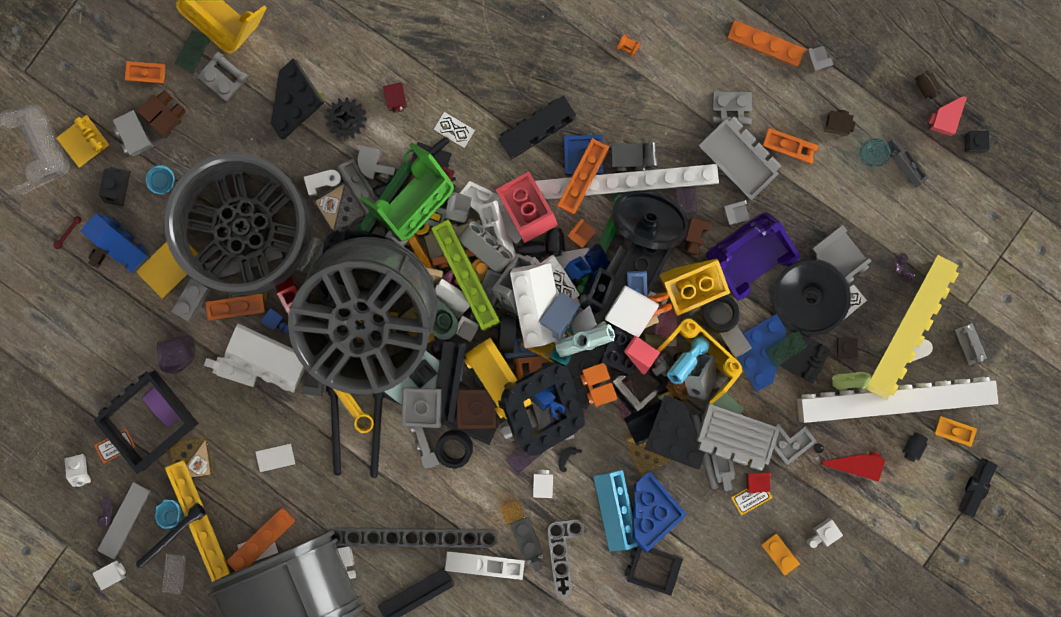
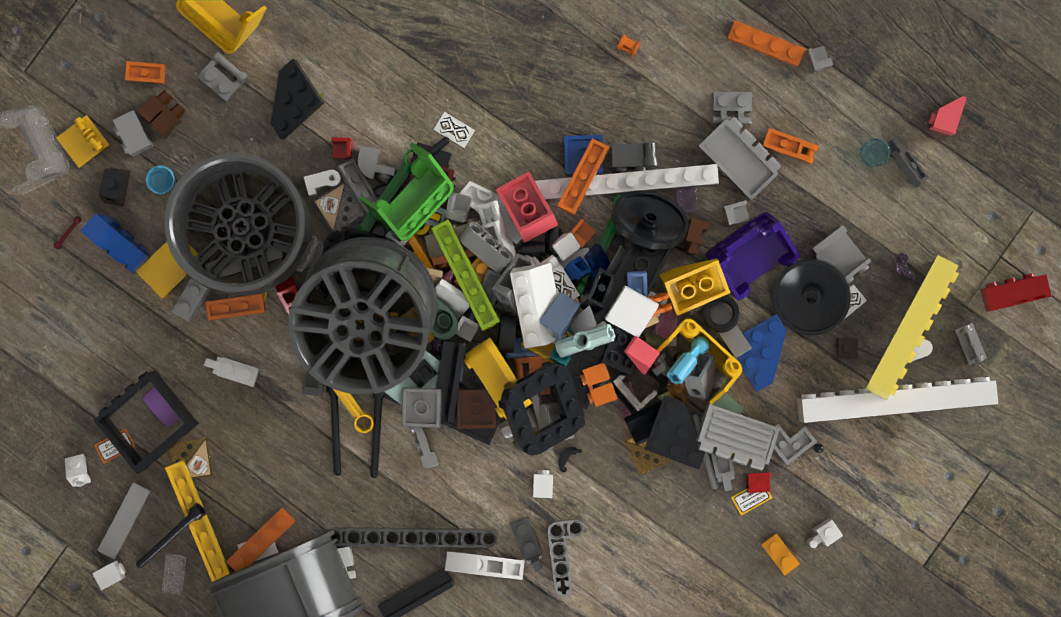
(96, 257): dark brown plate -> none
(105, 520): clear purple arm -> none
(168, 514): medium azure hair -> none
(175, 354): clear purple helmet -> none
(192, 51): clear green plate -> none
(264, 358): white slope -> none
(273, 319): blue piece -> none
(275, 457): white sticker -> none
(334, 117): black gear -> none
(342, 148): none -> red panel
(395, 97): dark red brick -> none
(448, 461): black tyre -> none
(512, 511): clear yellow plate -> none
(520, 460): clear purple plate -> none
(537, 128): black wedge -> none
(546, 399): blue piece -> none
(565, 245): none -> white slope
(615, 510): medium azure brick -> none
(653, 512): blue plate -> none
(672, 575): black window -> none
(786, 348): clear green plate -> none
(808, 361): black hinge -> none
(839, 123): dark brown brick -> none
(851, 380): yellowish green plate -> none
(861, 464): red slope -> none
(915, 447): black brick -> none
(928, 85): dark brown brick -> none
(955, 431): light orange plate -> none
(976, 141): black brick -> none
(977, 487): black piece -> none
(1015, 292): none -> red wedge

